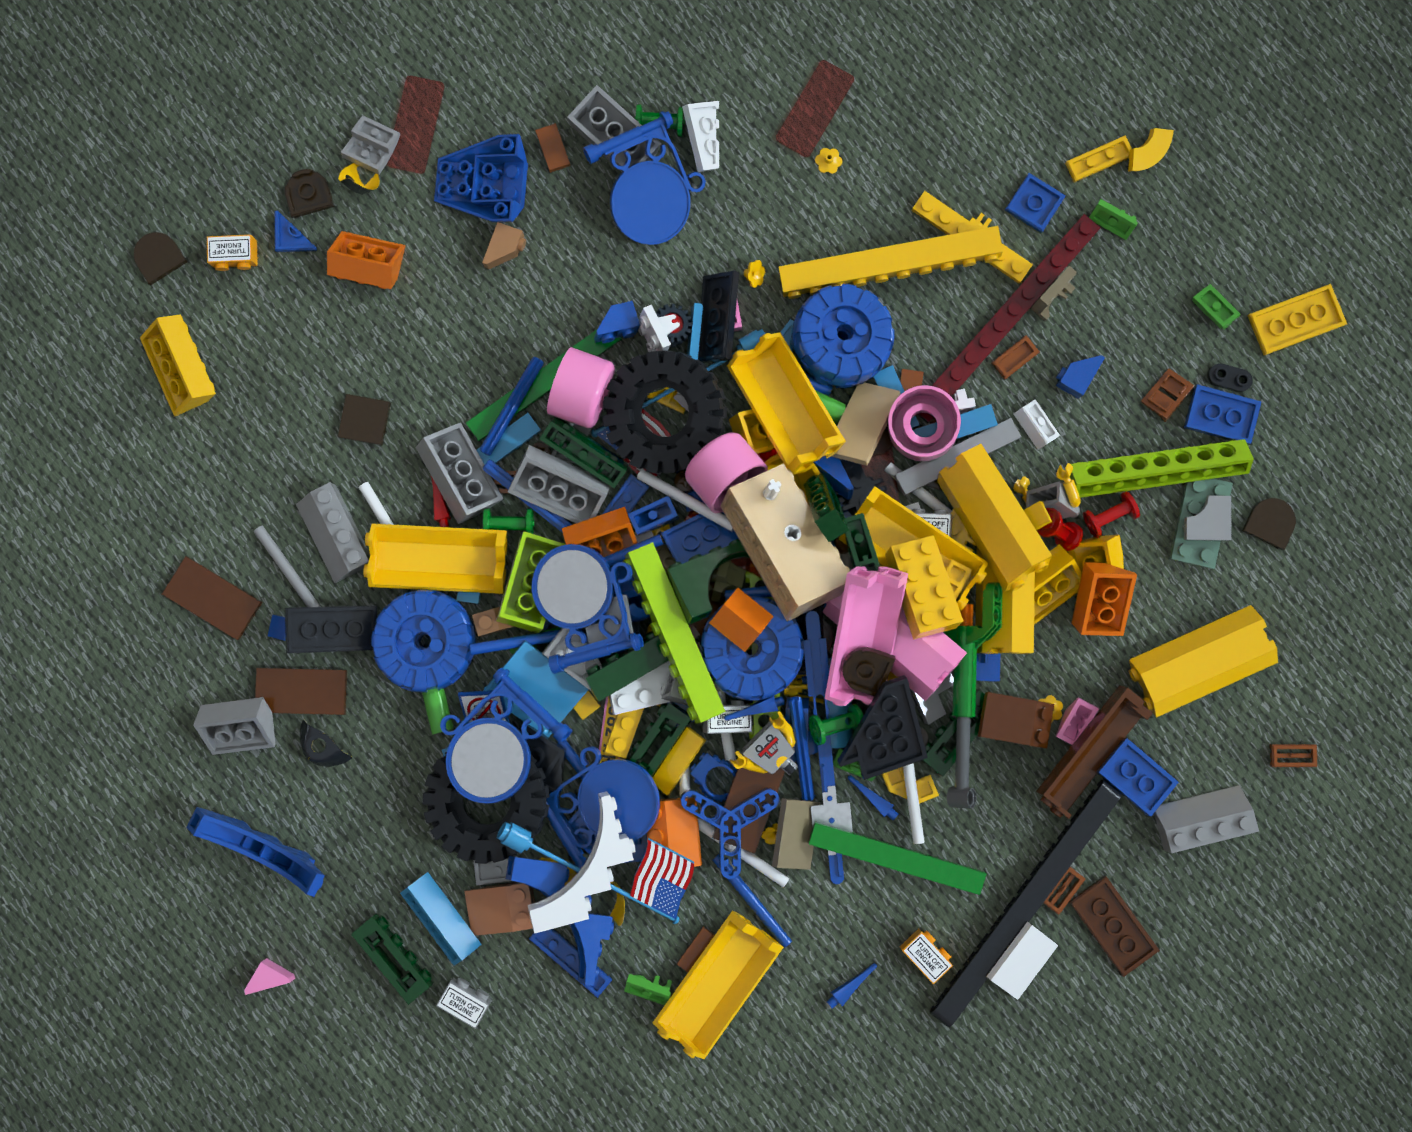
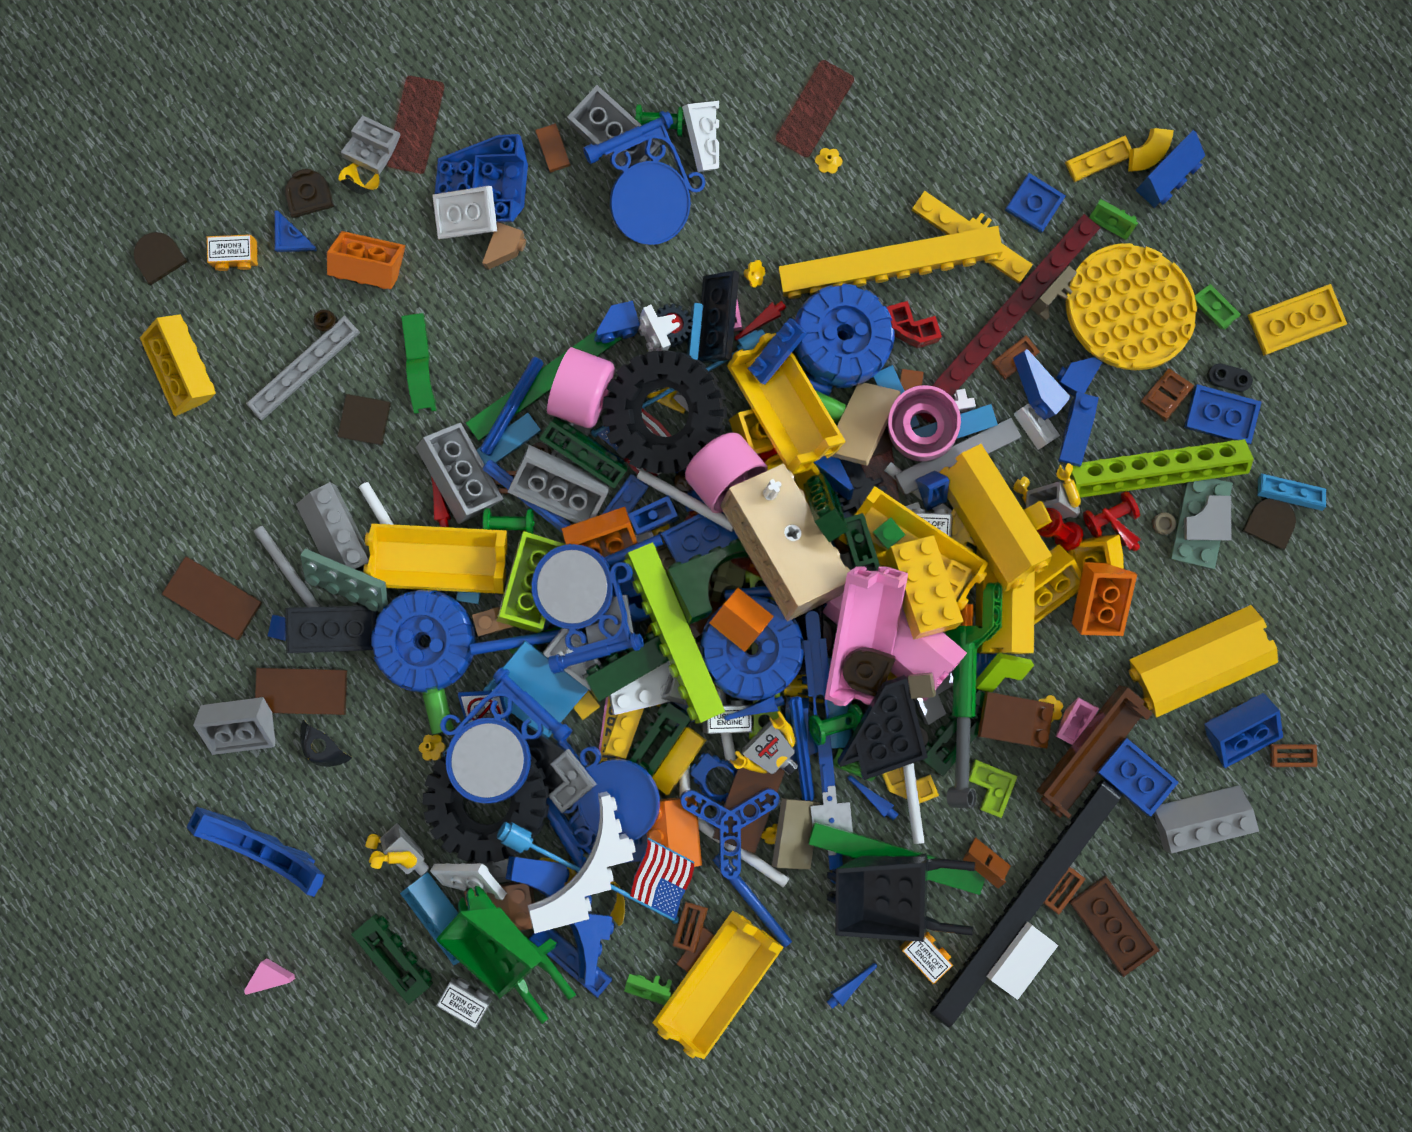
(303, 368): none -> light grey tile
(322, 315): none -> dark brown plate
(344, 581): none -> sand green piece
(398, 850): none -> torso
(418, 362): none -> green piece
(432, 747): none -> yellow plant
(464, 212): none -> white tile
(468, 875): none -> white wing
(497, 950): none -> green piece
(576, 781): none -> light grey tile
(703, 911): none -> dark orange tile
(769, 314): none -> red piece
(777, 351): none -> blue plate
(888, 533): none -> green brick
(888, 897): none -> black piece
(916, 333): none -> red brick
(921, 685): none -> dark tan tile
(933, 489): none -> blue slope
(995, 870): none -> dark orange piece
(998, 785): none -> lime tile
(1001, 667): none -> lime tile
(1040, 387): none -> slope
(1078, 428): none -> blue slope
(1126, 536): none -> red piece
(1131, 307): none -> yellow tile
(1164, 523): none -> dark tan tile
(1172, 171): none -> blue slope
(1244, 729): none -> blue slope
(1291, 492): none -> dark azure tile

